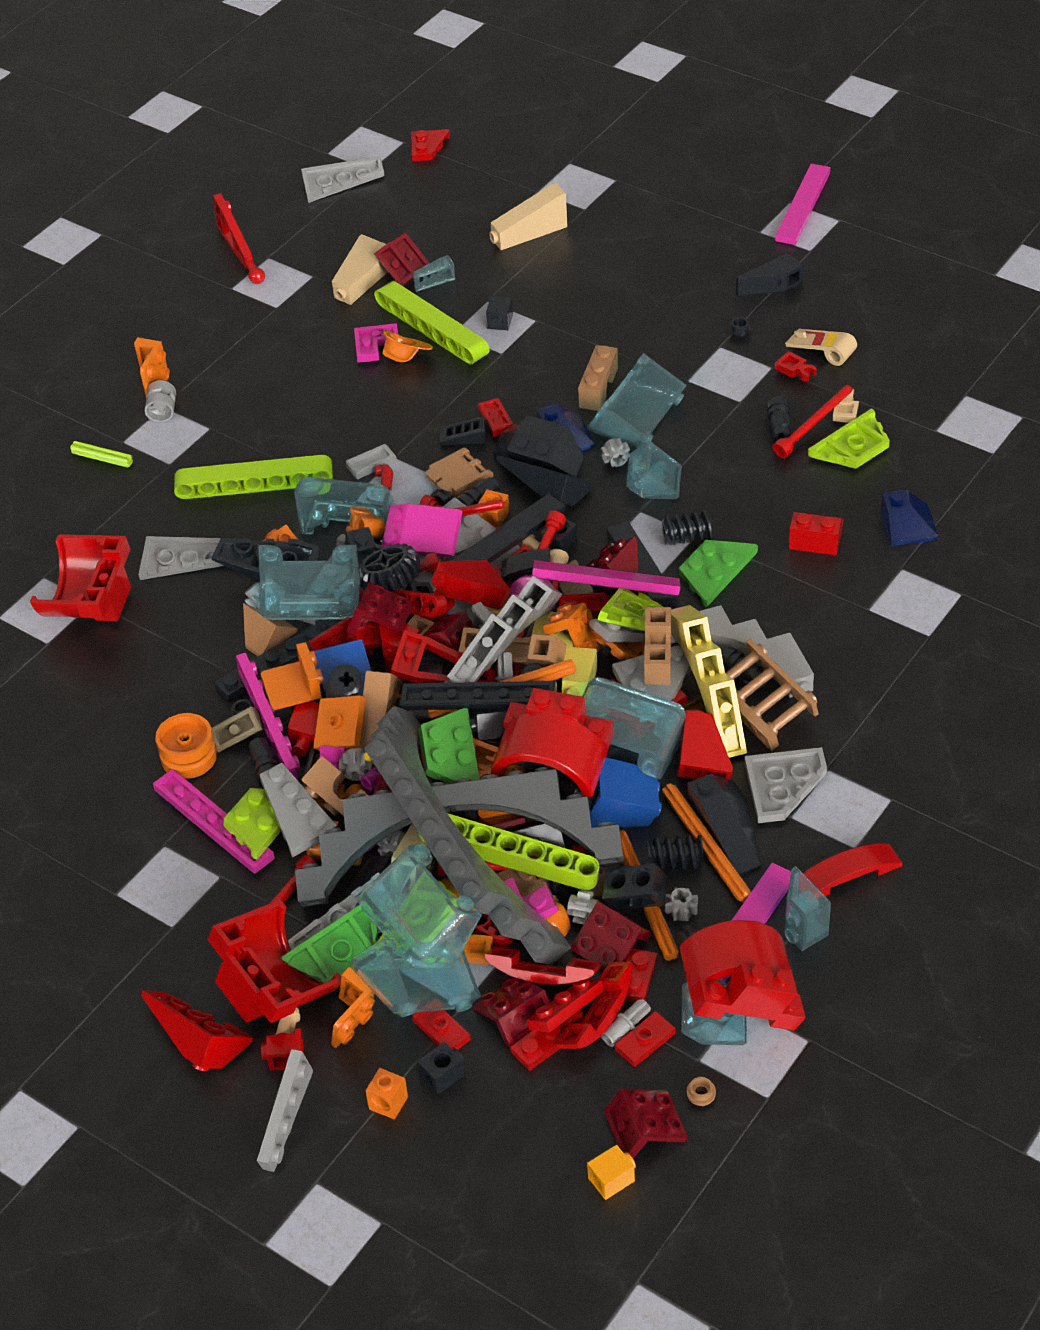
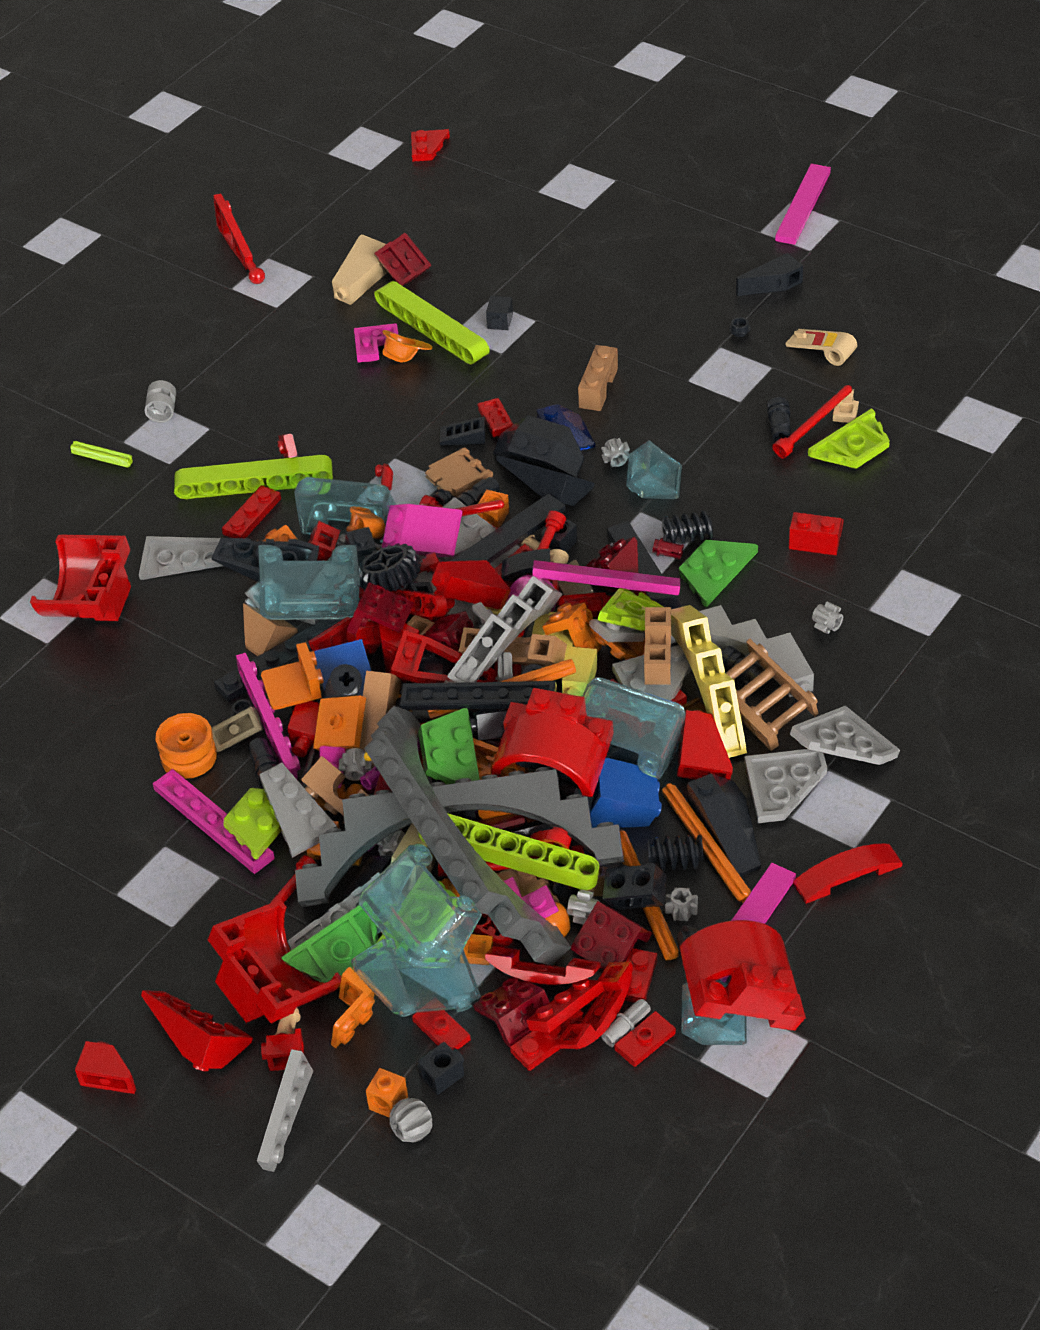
(103, 1068): none -> red slope
(151, 361): orange bracket -> none
(251, 513): none -> red plate
(287, 446): none -> plate
(325, 543): none -> red brick
(336, 177): light grey wing -> none
(366, 462): light grey tile -> none
(410, 1120): none -> light grey piece
(445, 272): clear light blue slope -> none
(531, 219): tan slope -> none
(555, 836): none -> red plate
(611, 1171): light orange brick -> none
(638, 403): clear light blue windscreen -> none
(643, 1117): dark red bracket -> none
(667, 549): none -> dark red pin
(704, 1085): medium nougat plate -> none
(794, 365): red plate -> none
(806, 912): clear light blue slope -> none
(827, 617): none -> light grey gear
(846, 736): none -> light grey plate
(907, 518): clear blue slope -> none

